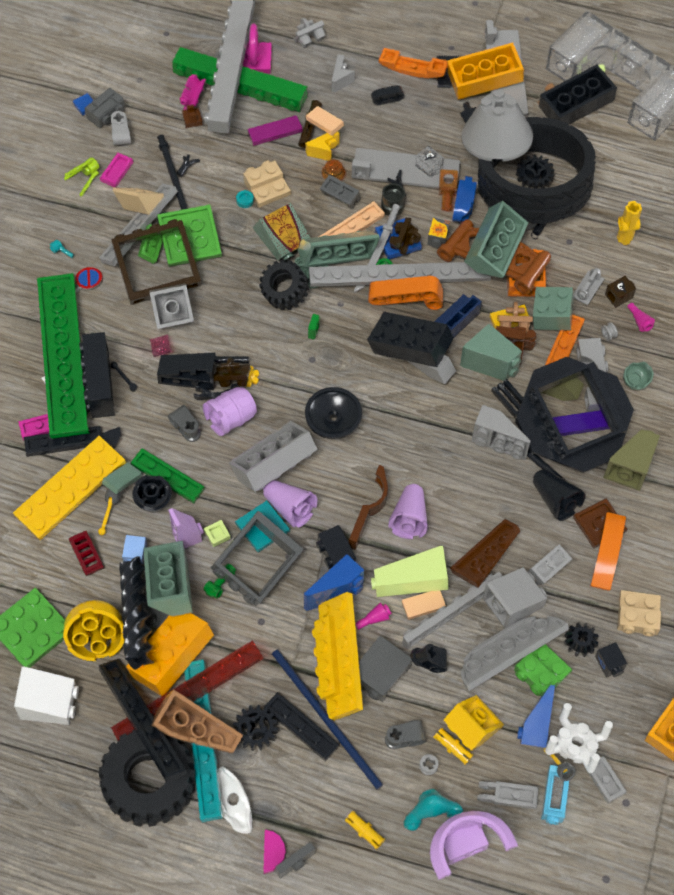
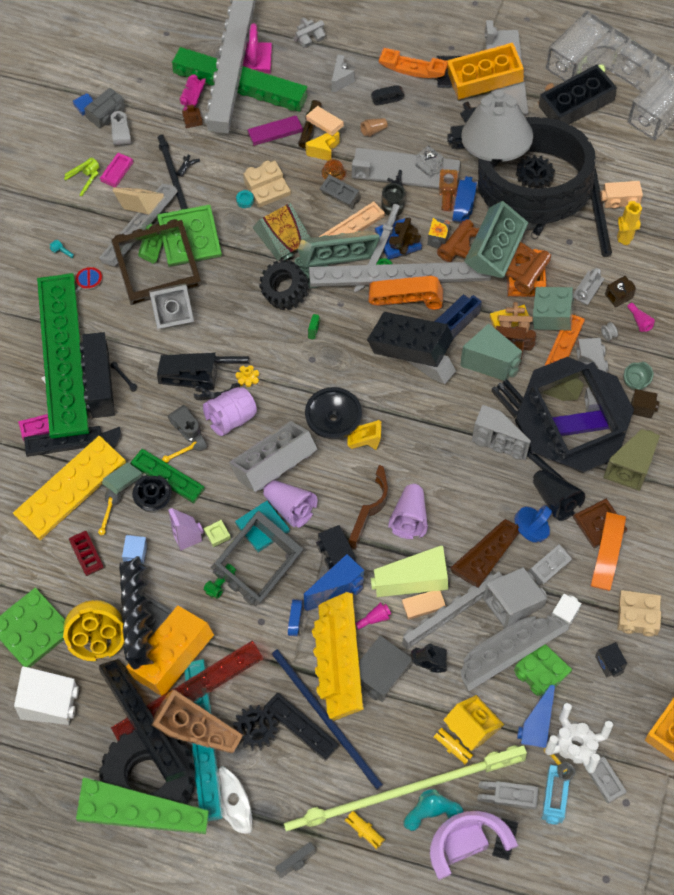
(124, 807): none -> bright green wing
(160, 345): clear pink tile -> none
(168, 578): sand green slope -> none
(197, 444): none -> hinge
(232, 371): dark brown hips -> none
(273, 851): dark pink tile -> none
(295, 617): none -> blue beam
(366, 434): none -> yellow slope
(373, 126): none -> medium nougat cone
(409, 735): dark grey piece -> none
(432, 759): light grey bush -> none
(455, 137): none -> black window
(491, 762): none -> yellowish green bar
(499, 850): none -> black tyre
(533, 523): none -> blue tile
(567, 609): none -> white brick
(581, 646): black gear -> none
(600, 219): none -> black axle
(620, 193): none -> light nougat brick
(644, 403): none -> dark brown brick

